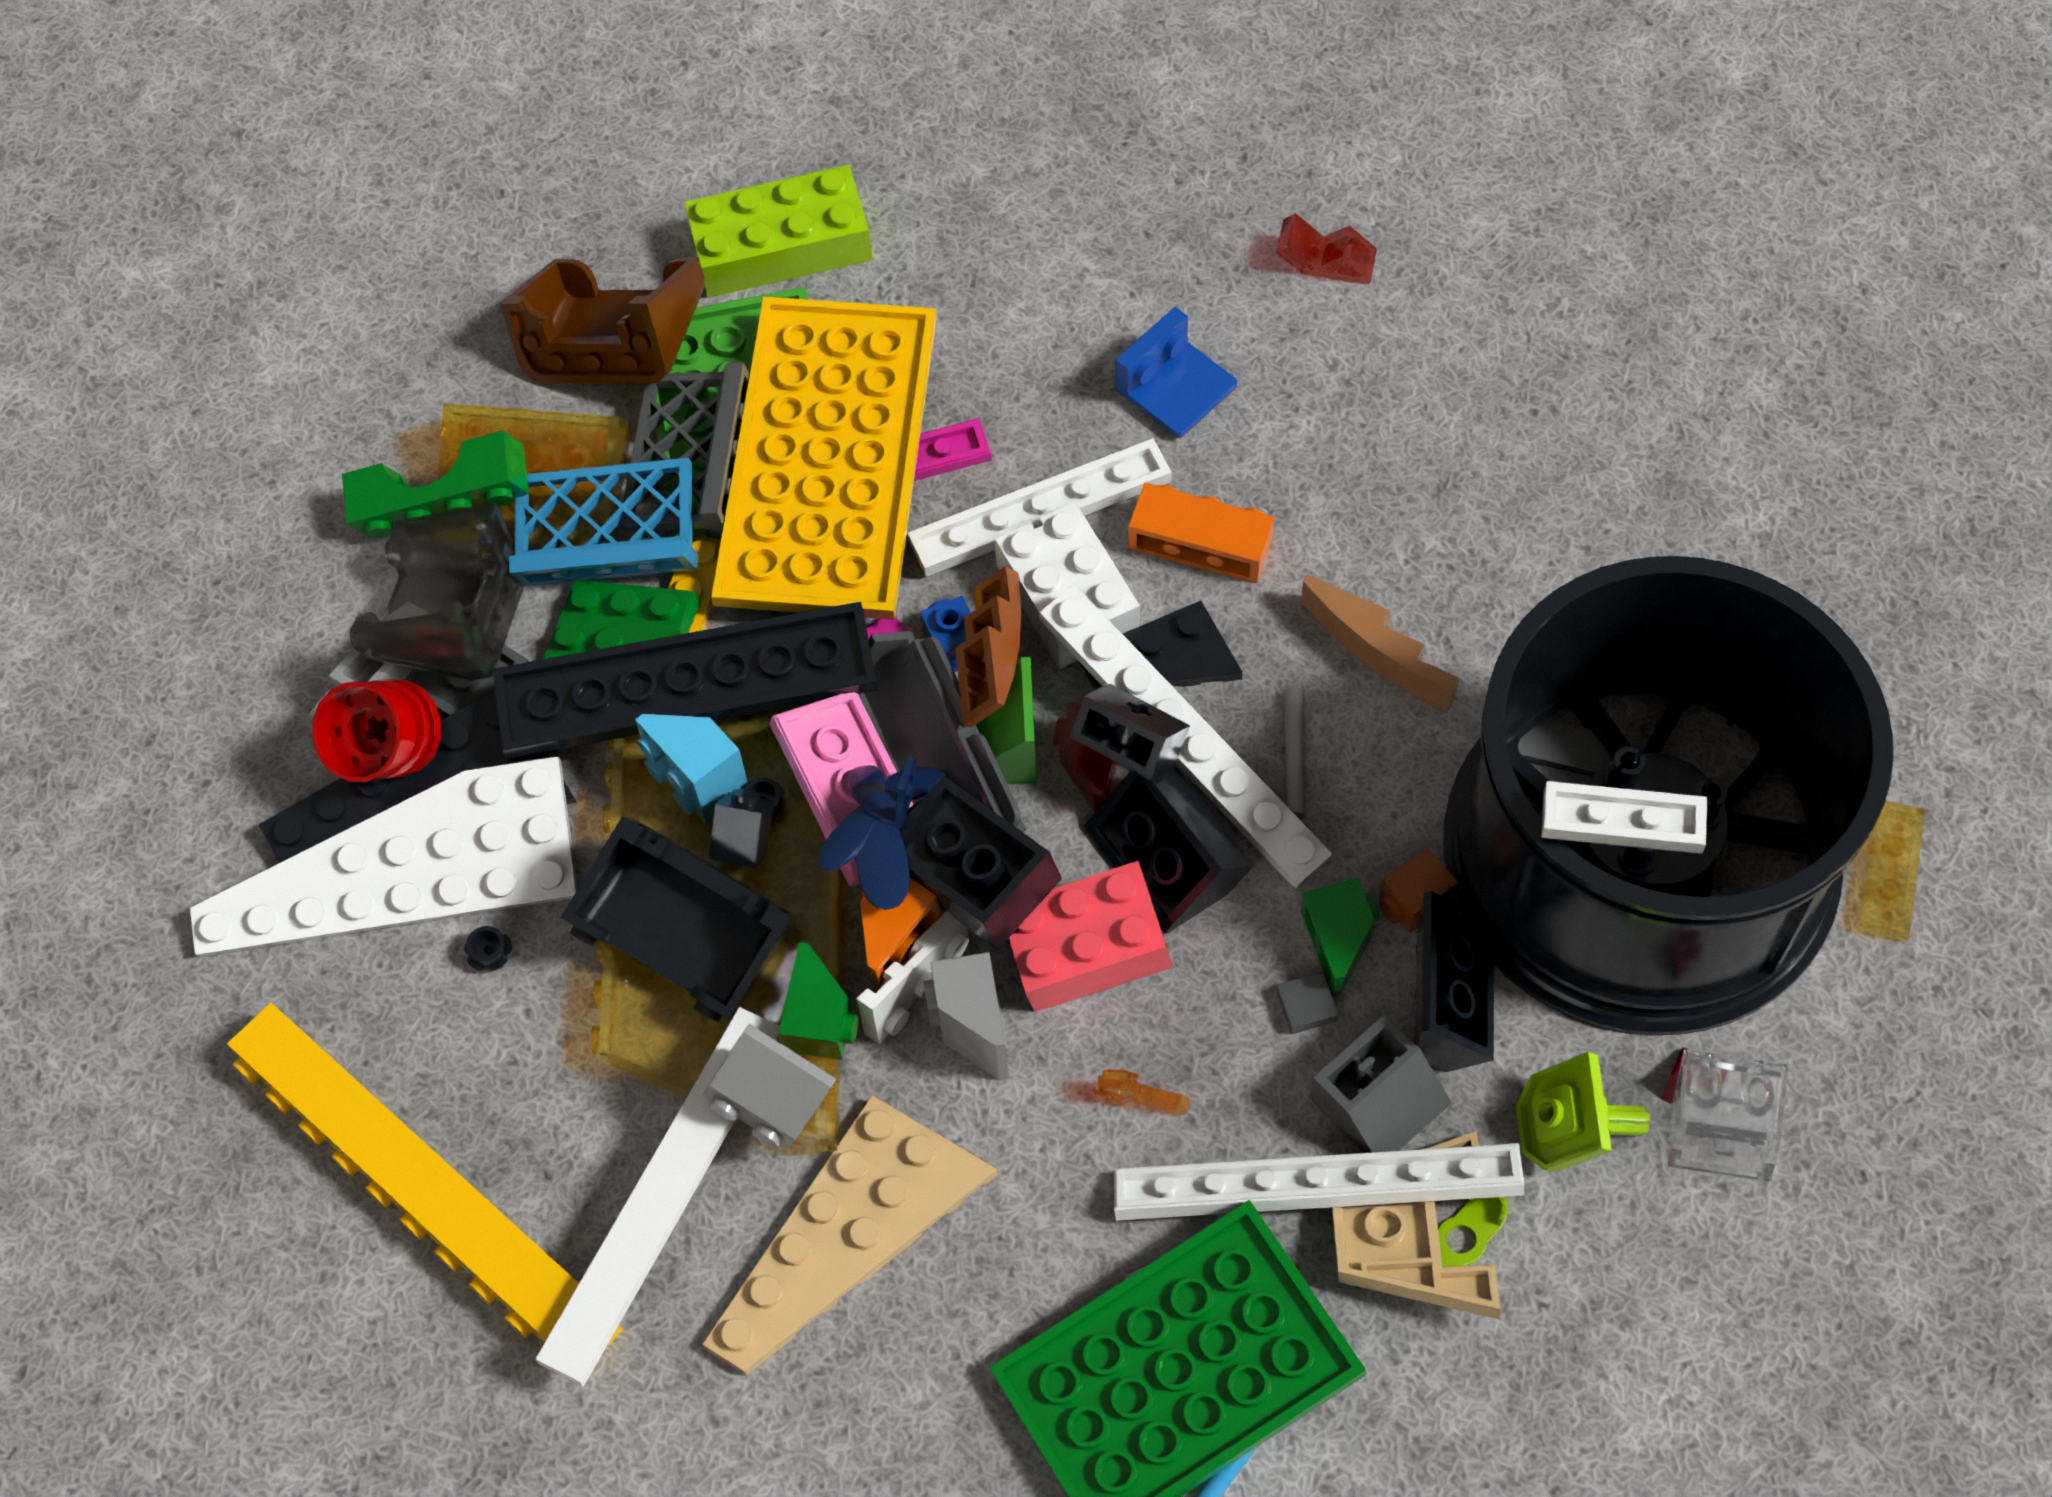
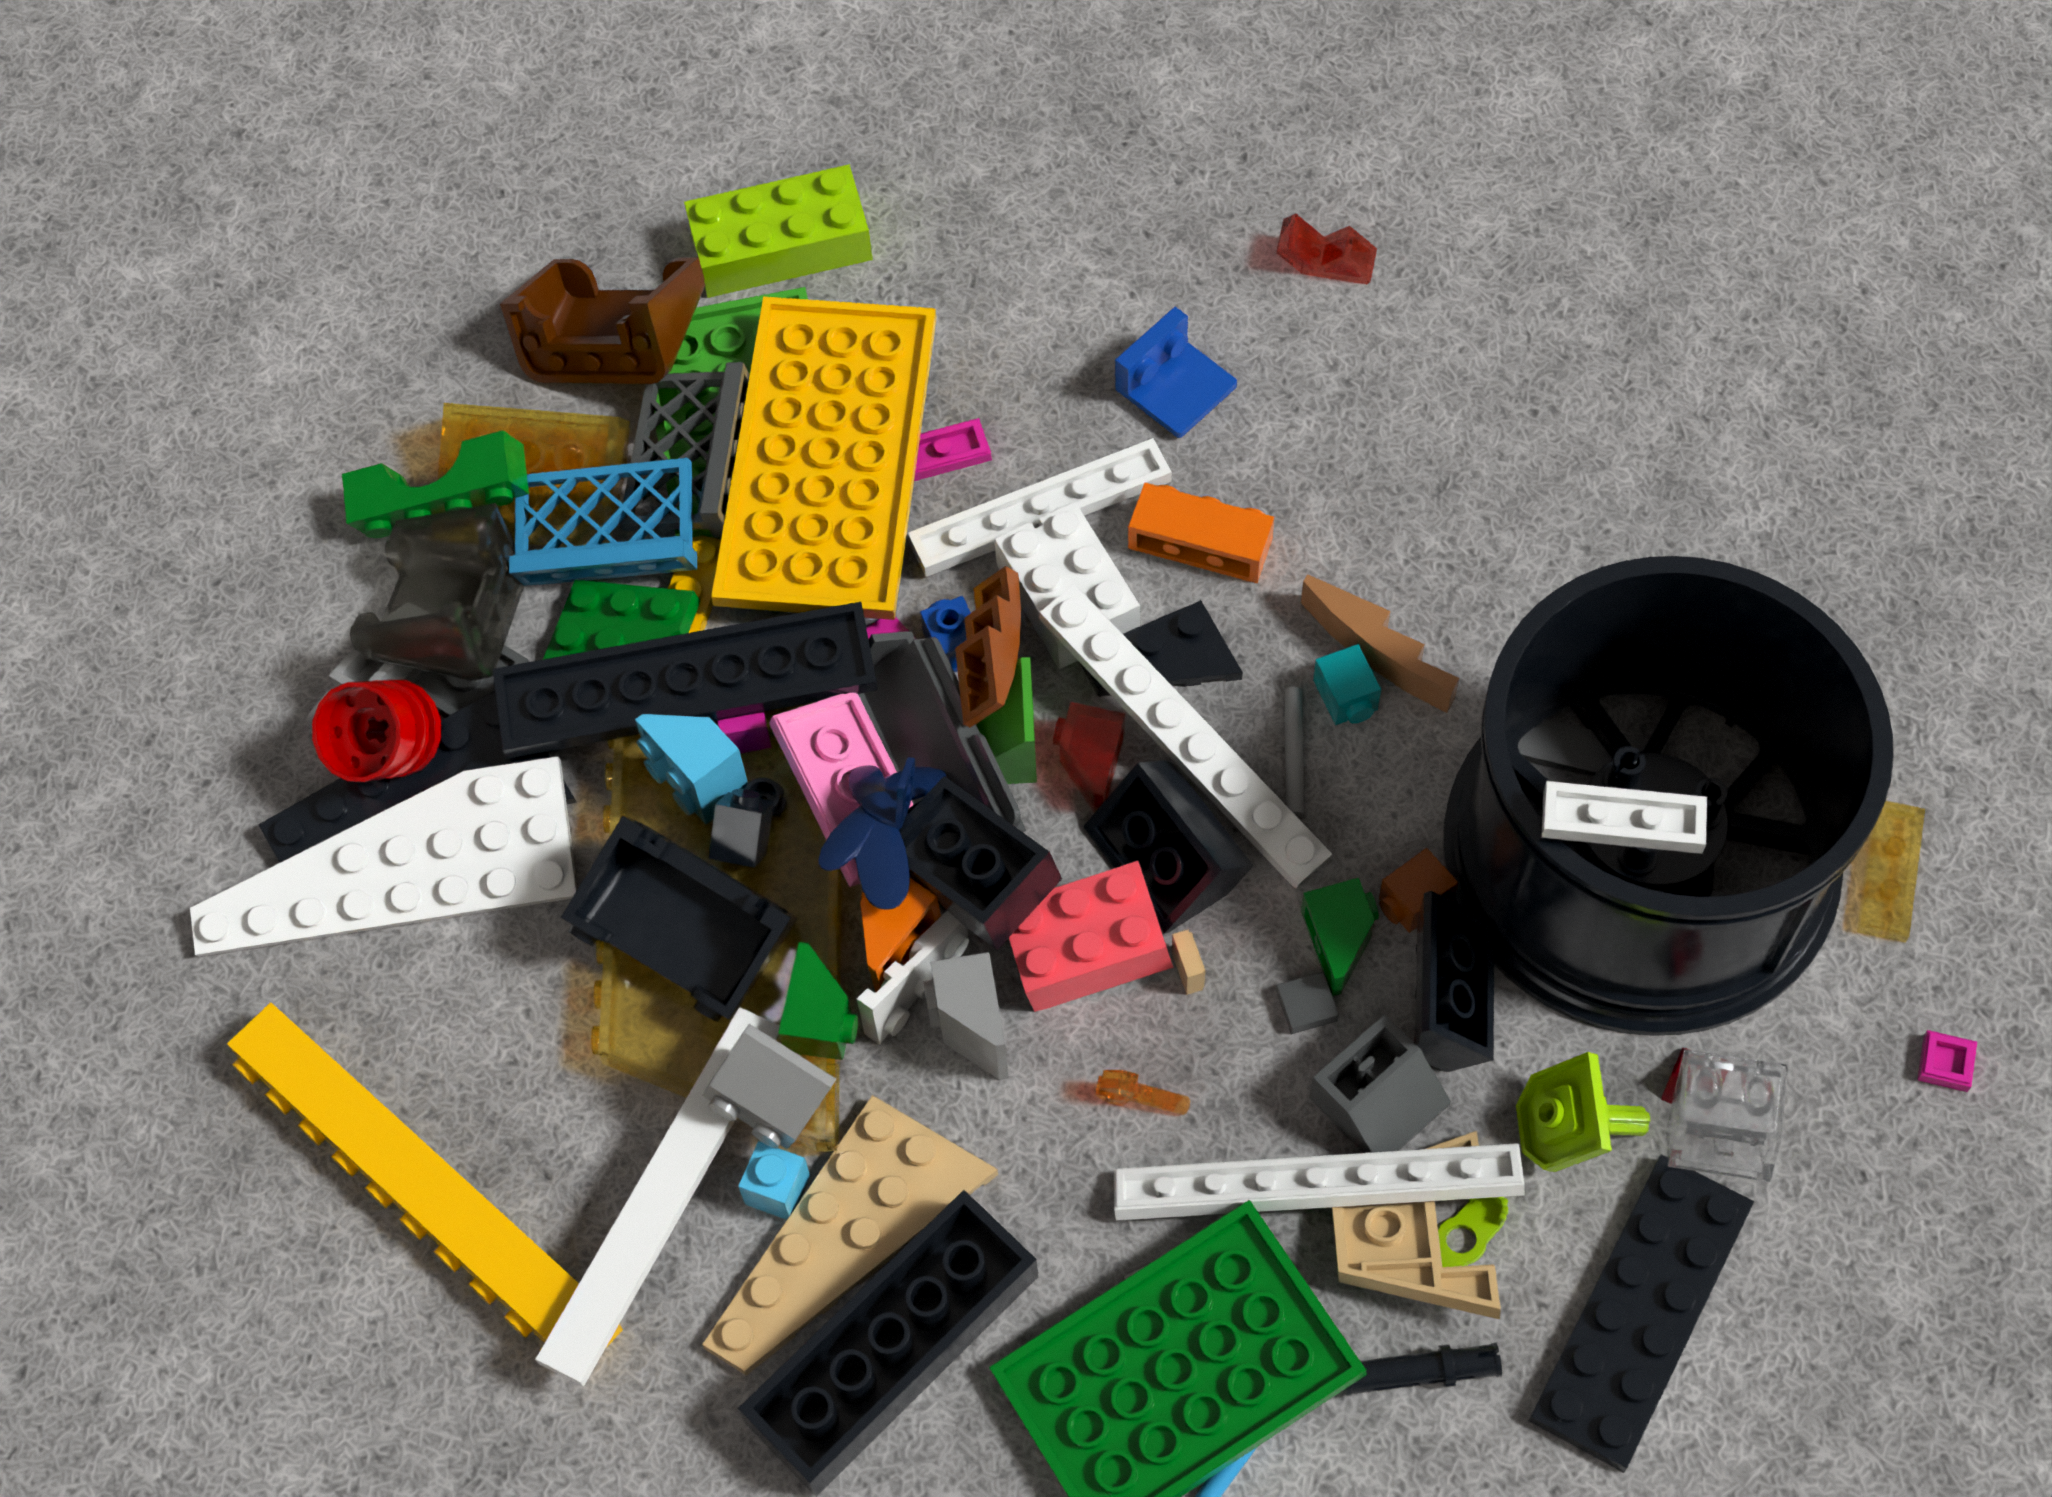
(487, 937): black plate -> none
(747, 731): none -> dark pink tile
(774, 1180): none -> medium azure brick
(889, 1342): none -> black brick
(1129, 731): black brick -> none
(1188, 961): none -> tan tile
(1347, 685): none -> teal brick
(1427, 1368): none -> black pin
(1641, 1313): none -> black plate
(1947, 1061): none -> dark pink tile

